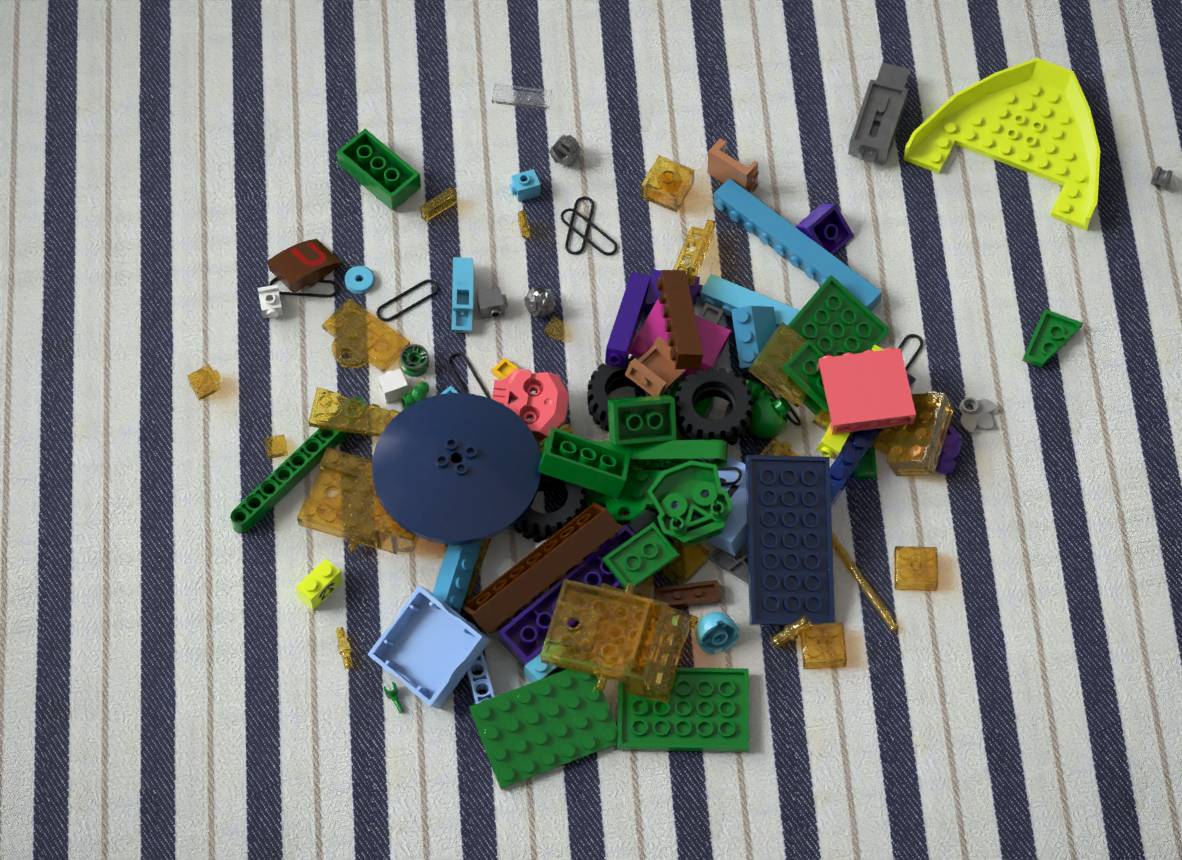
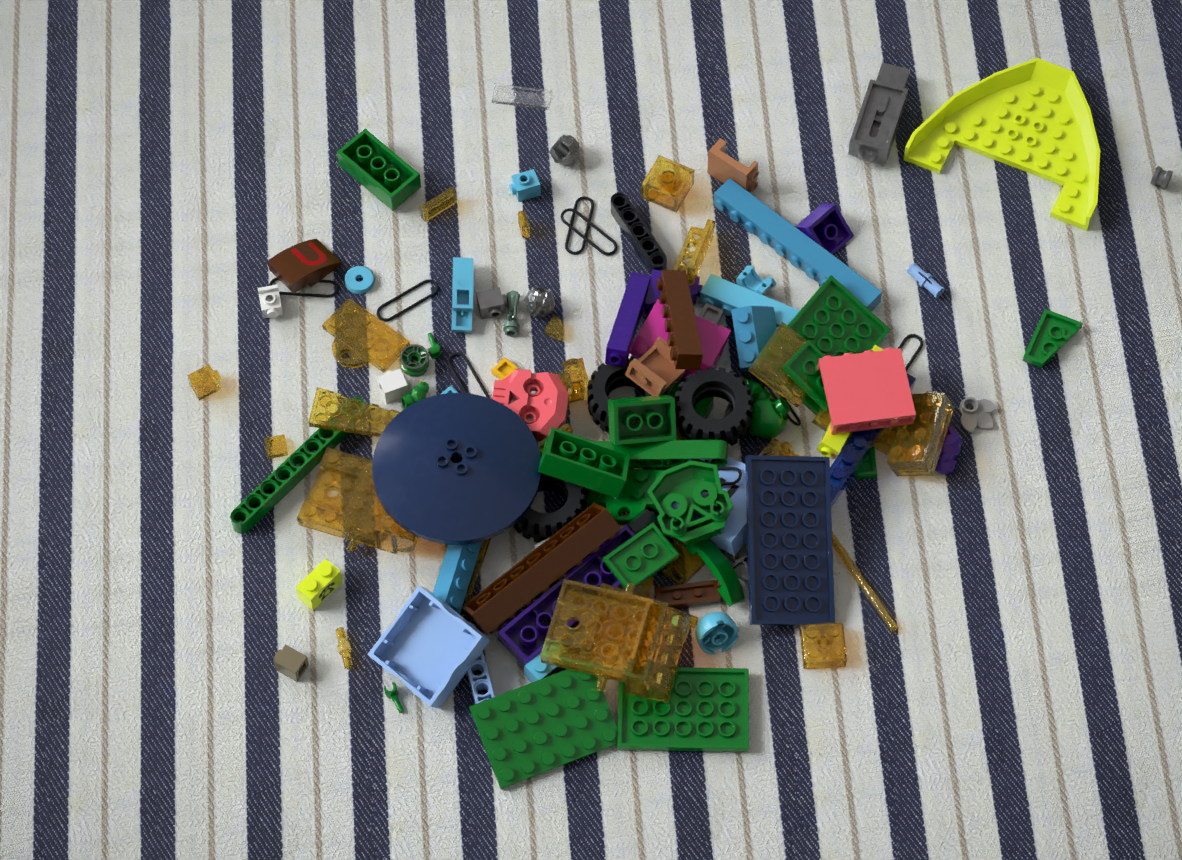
(290, 662): none -> dark tan brick
(433, 351): none -> green hand
(511, 327): none -> sand green piece
(574, 379): none -> clear yellow brick
(637, 226): none -> black beam
(721, 568): none -> green slope
(749, 279): none -> medium azure piece
(791, 632): clear yellow pin -> none
(905, 574): clear yellow brick -> none
(925, 280): none -> light blue pin

